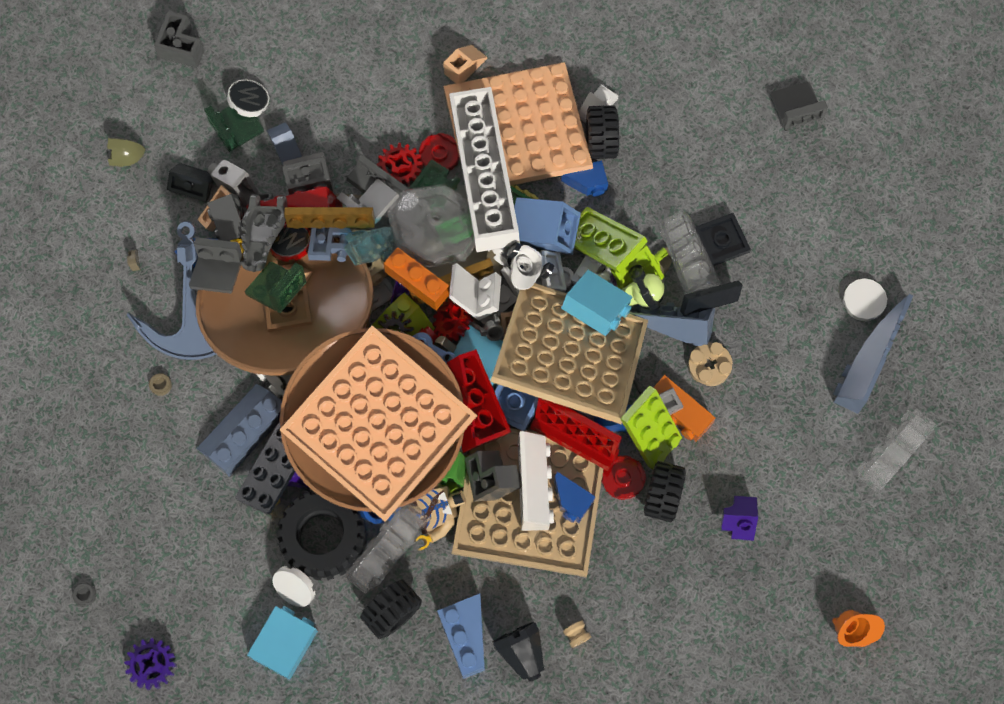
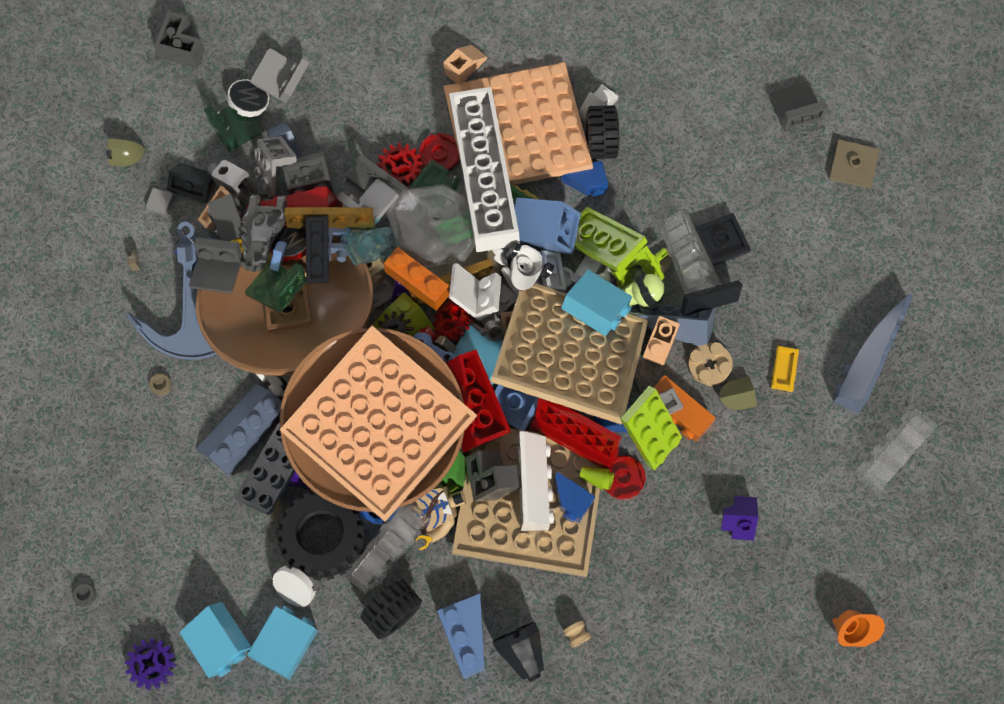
(159, 201): none -> light grey tile
(215, 640): none -> medium azure brick
(269, 154): none -> light grey bracket
(278, 75): none -> light grey bracket
(278, 256): none -> medium blue tile
(317, 250): none -> black tile
(598, 477): none -> lime cone
(661, 341): none -> light nougat slope
(664, 491): black tyre -> none
(738, 394): none -> olive brick
(784, 368): none -> yellow tile
(854, 164): none -> dark tan plate
(865, 299): white tile -> none

